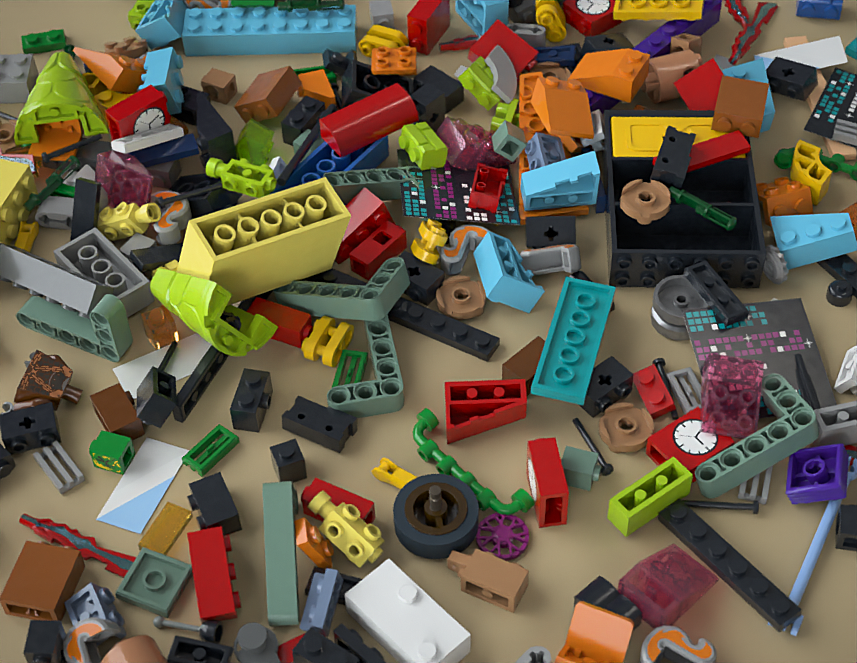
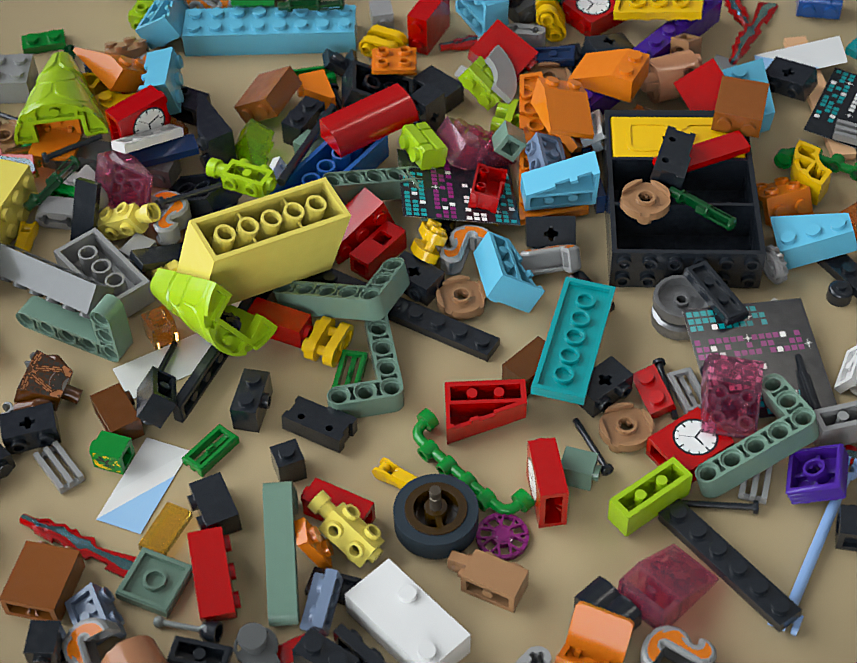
(219, 85): medium nougat brick -> none

